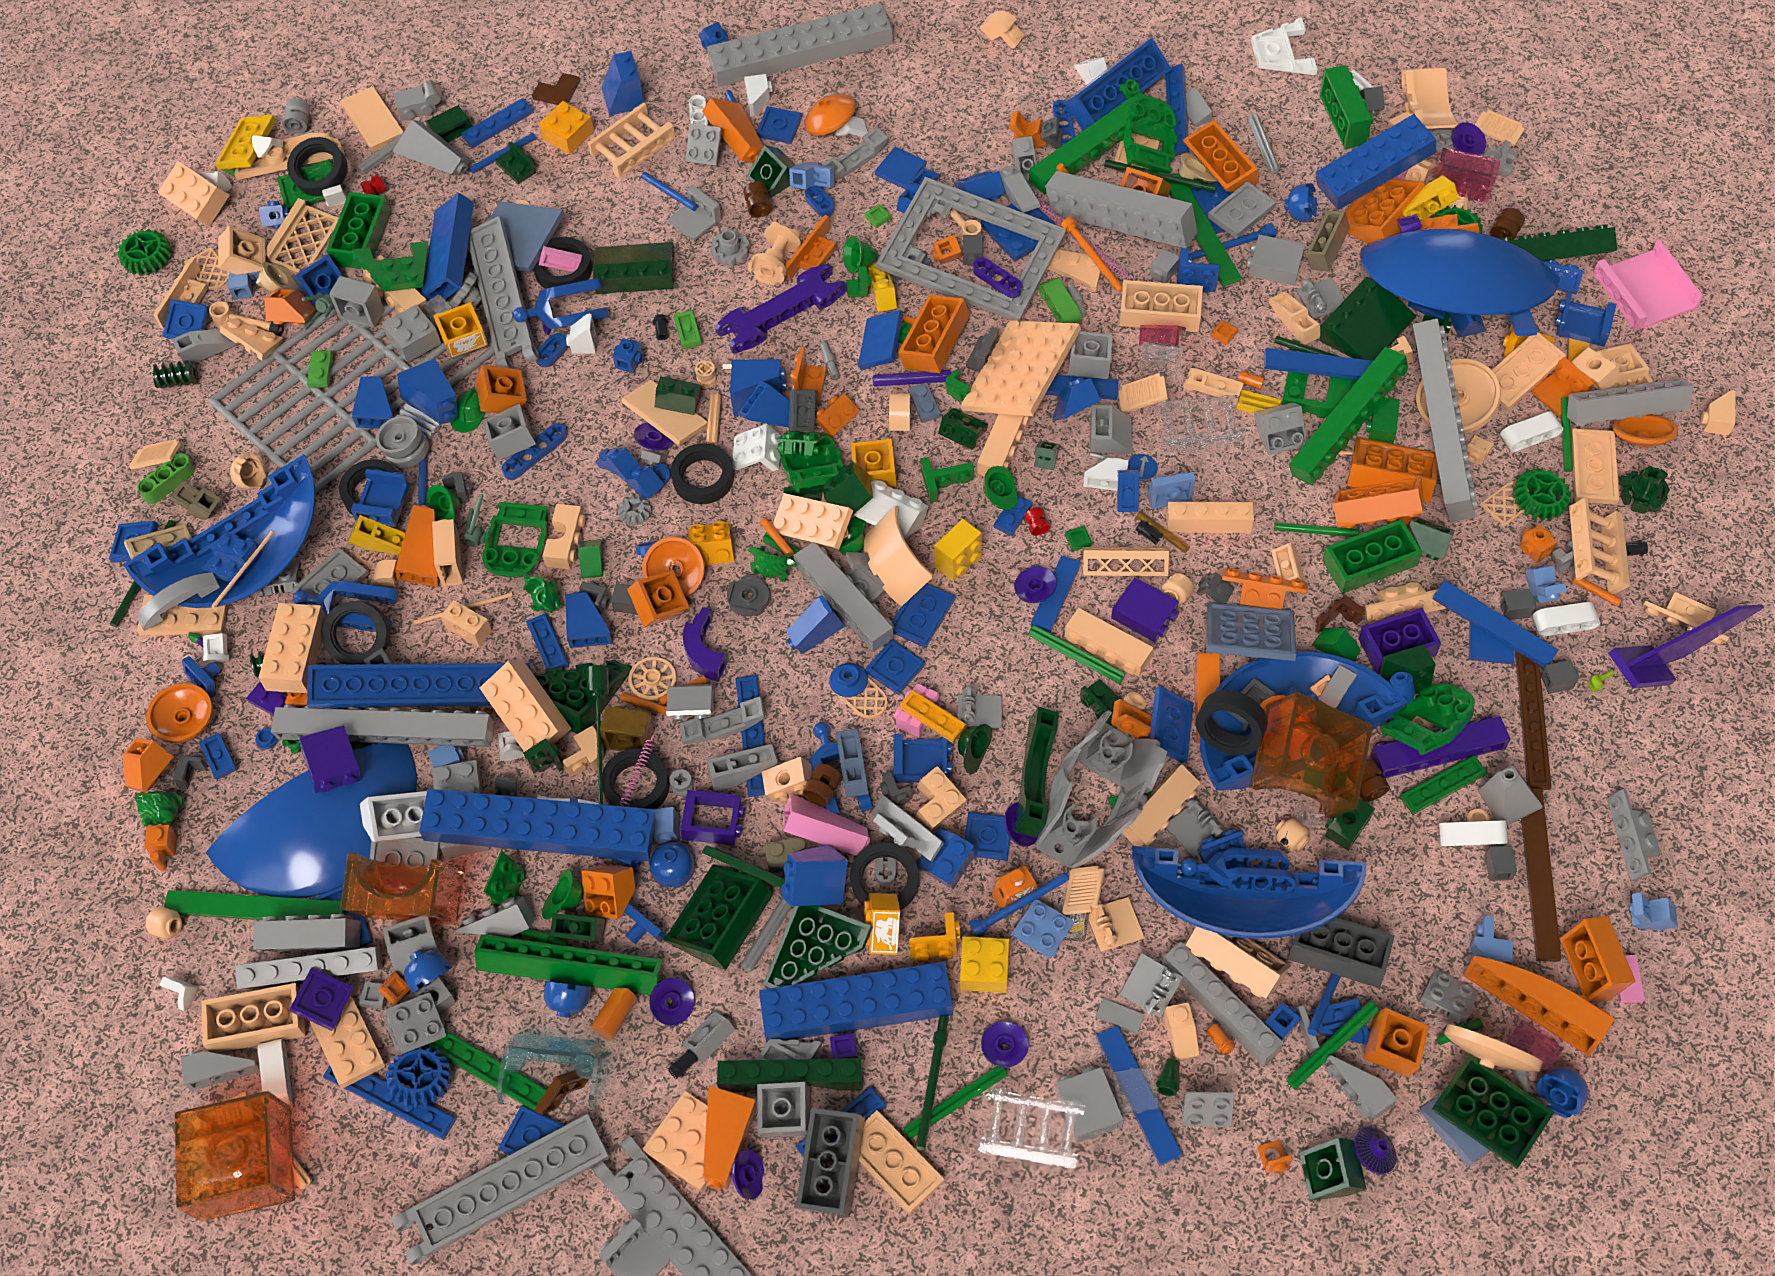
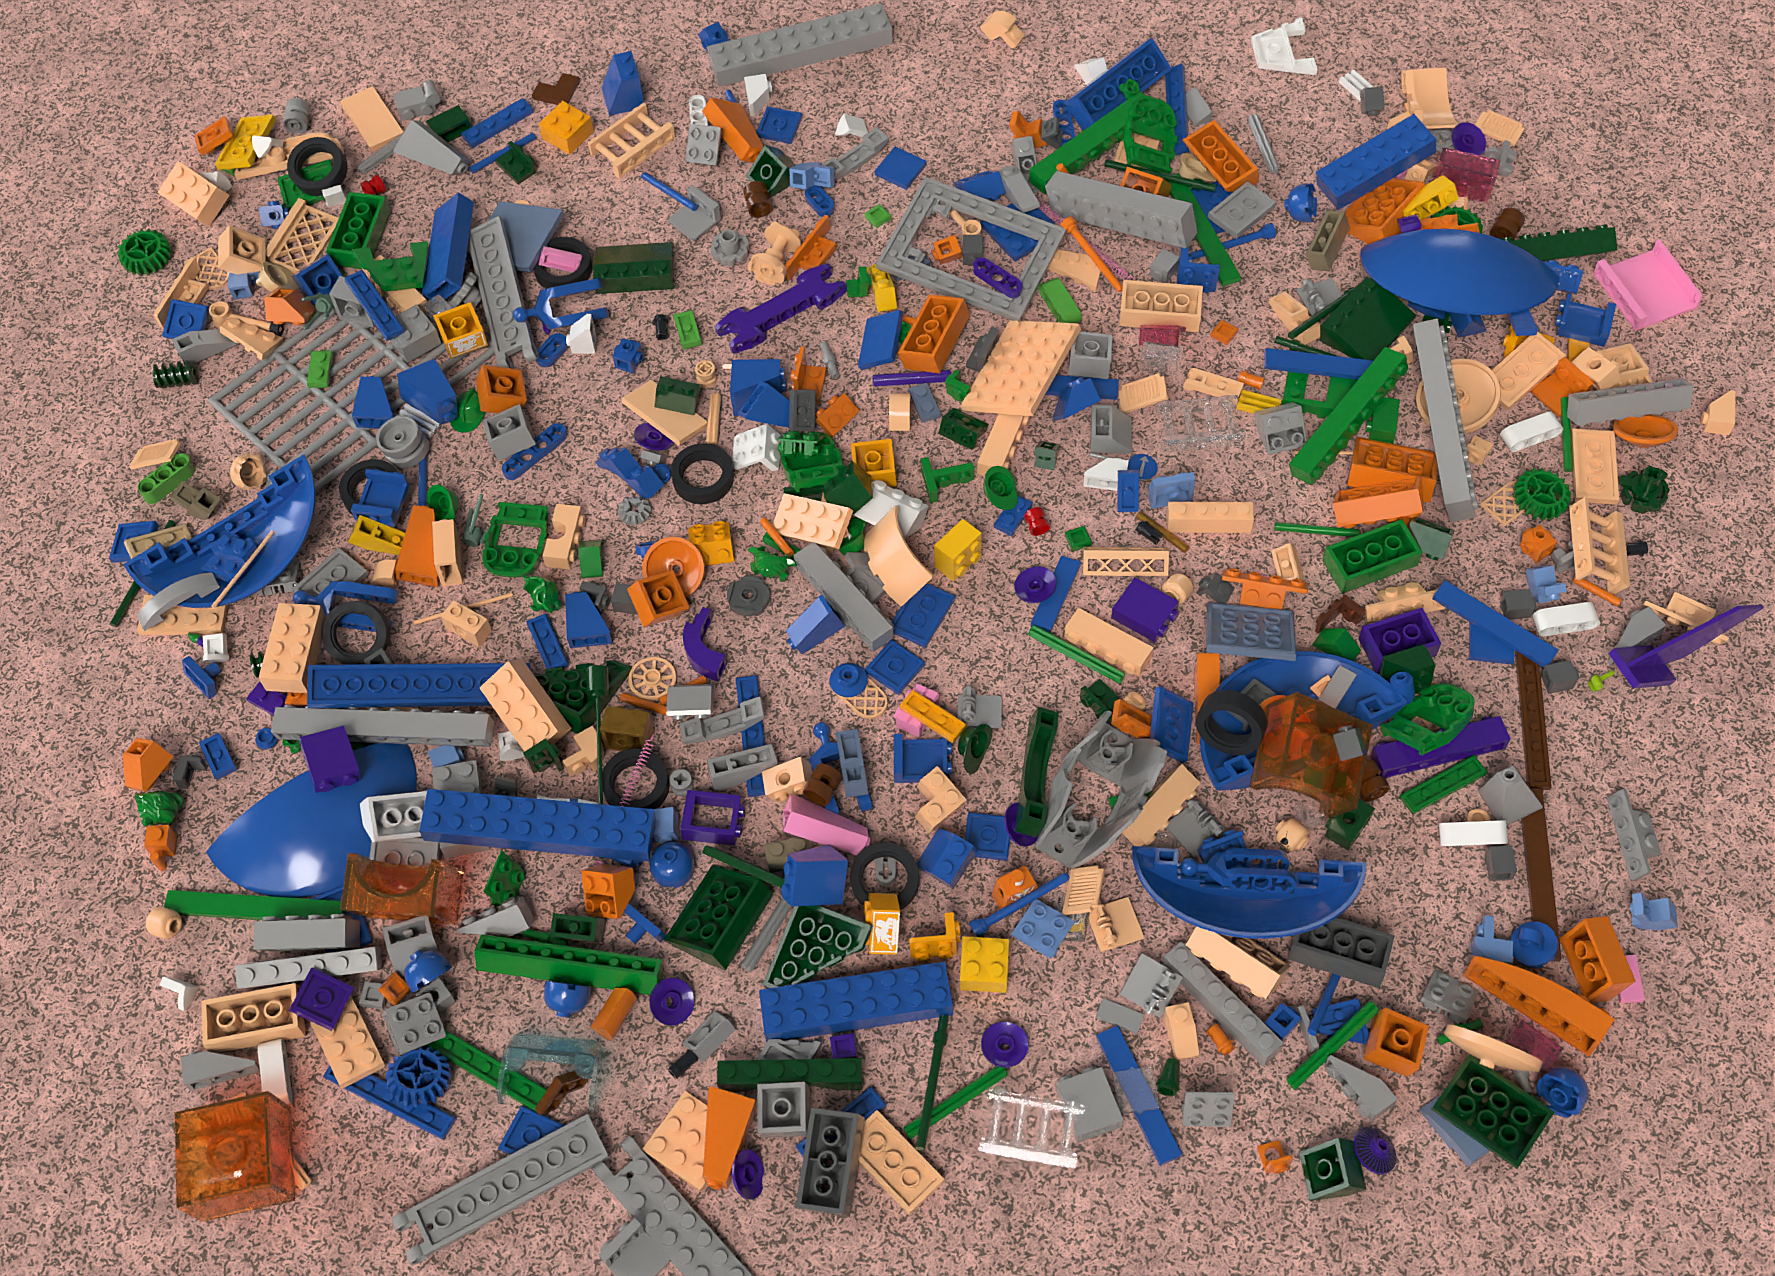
(173, 705): orange dish -> none
(213, 135): none -> orange plate
(374, 305): none -> blue tile
(456, 480): dark grey bracket -> none
(563, 896): green piece -> none
(829, 114): orange dish -> none
(858, 254): green hat -> none
(889, 788): dark grey bracket -> none
(905, 829): light grey bracket -> none
(912, 187): blue slope -> none
(1077, 298): light grey bar -> none
(1275, 259): light grey brick -> none
(1320, 315): none -> dark green bar
(1345, 106): green brick -> none
(1349, 742): none -> dark grey brick
(1534, 945): none -> blue tile
(1641, 629): none -> light grey slope

